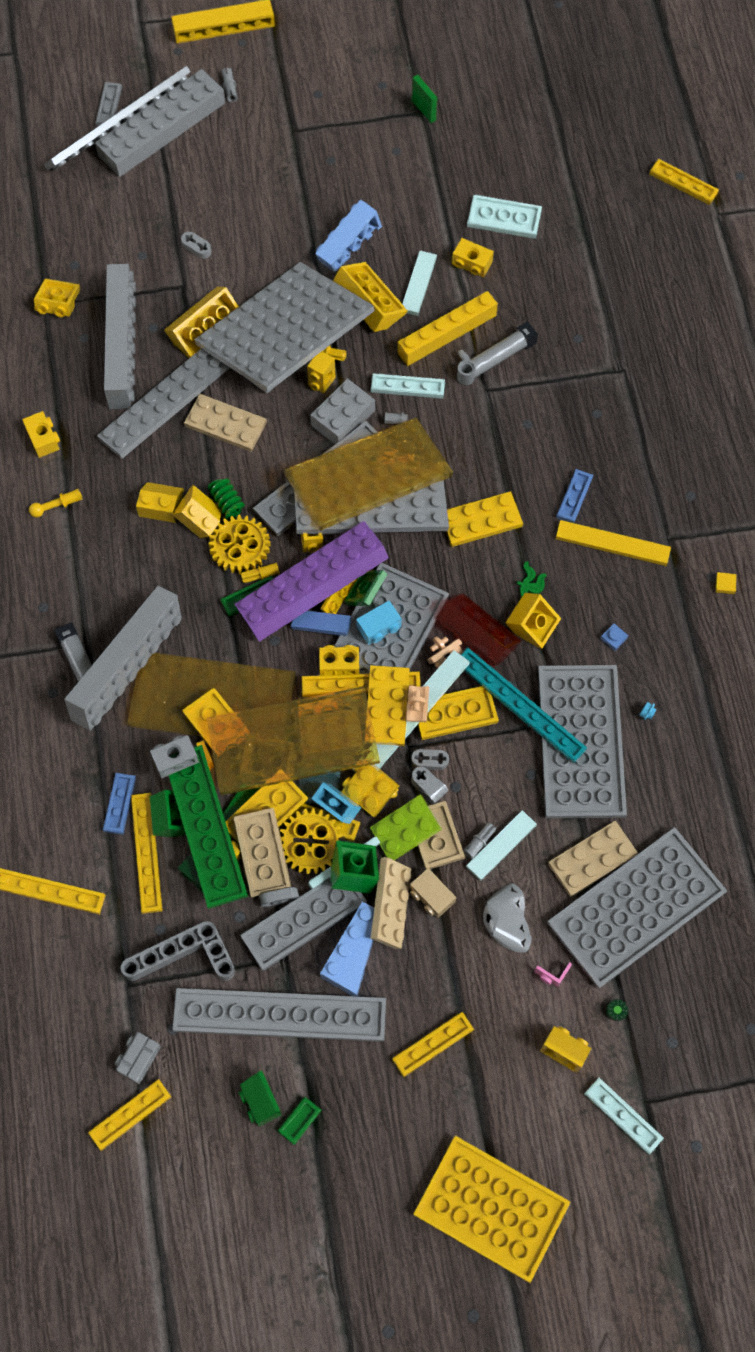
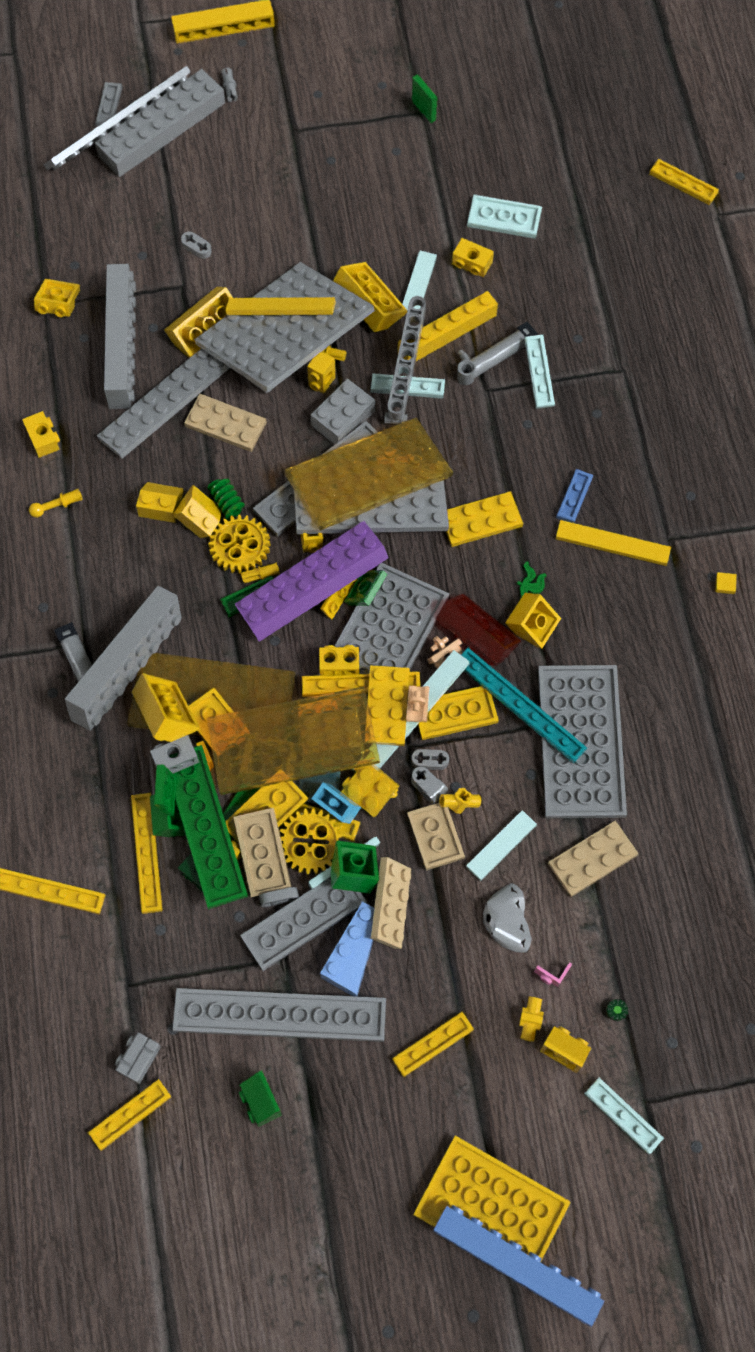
(119, 803): medium blue tile -> none
(164, 708): none -> yellow slope
(165, 790): none -> green tile
(181, 951): light grey beam -> none
(281, 306): none -> yellow tile
(299, 1120): green tile -> none
(322, 623): medium blue tile -> none
(348, 235): light blue wedge -> none
(379, 623): medium azure brick -> none
(406, 349): none -> light grey beam
(406, 828): lime plate -> none
(432, 893): tan brick -> none
(460, 800): none -> yellow axle
(479, 841): light grey axle -> none
(519, 1266): none -> medium blue brick
(531, 1019): none -> yellow axle
(539, 371): none -> light aqua tile
(614, 637): medium blue plate -> none
(636, 907): light grey plate -> none
(648, 711): medium azure plate -> none

